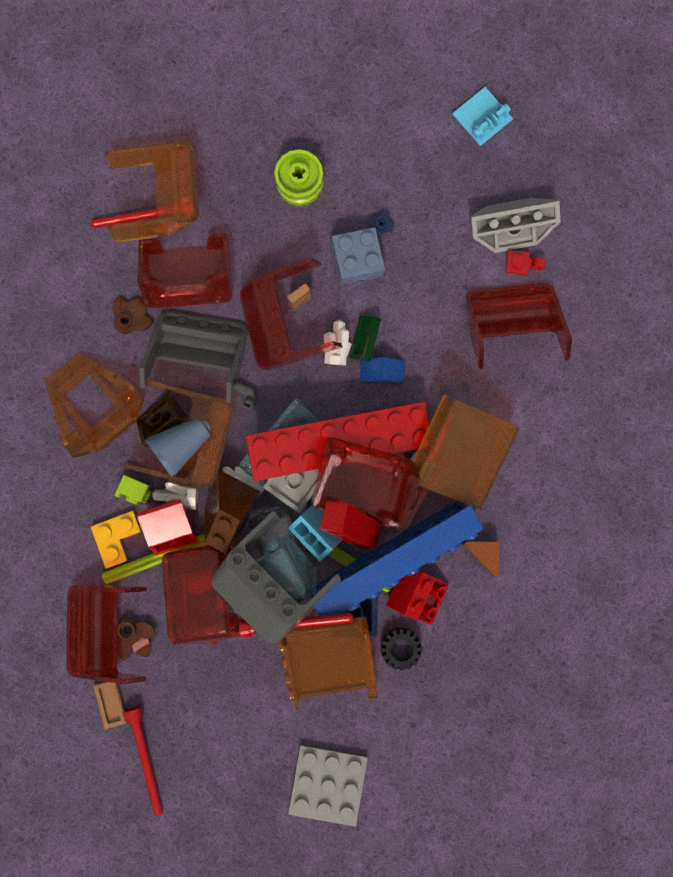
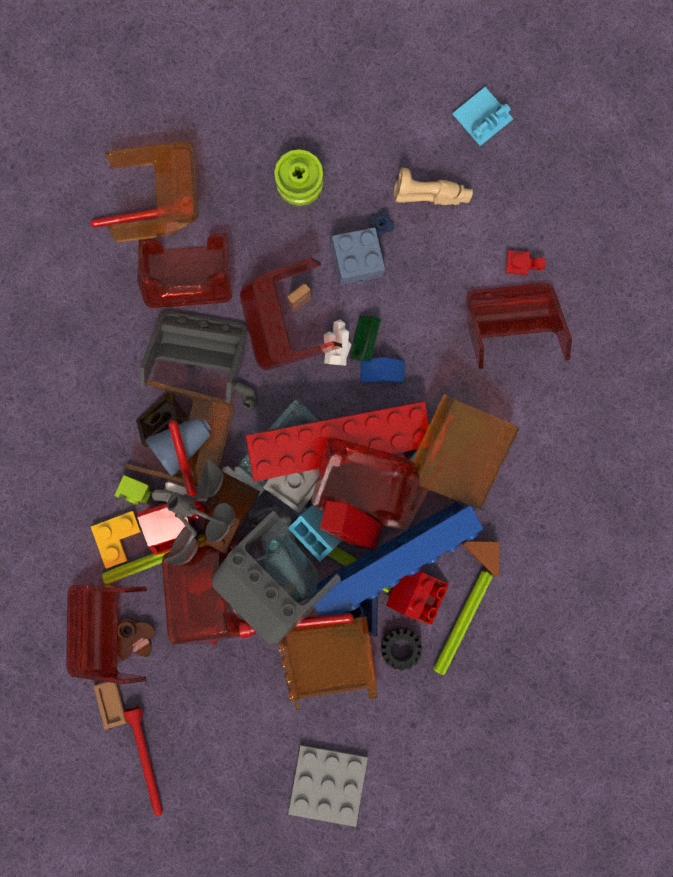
(85, 439): clear orange windscreen -> none
(132, 311): reddish brown plate -> none
(183, 506): none -> dark grey plant
(184, 466): none -> red piece
(439, 192): none -> tan piece
(463, 622): none -> lime axle
(515, 223): light grey wedge -> none

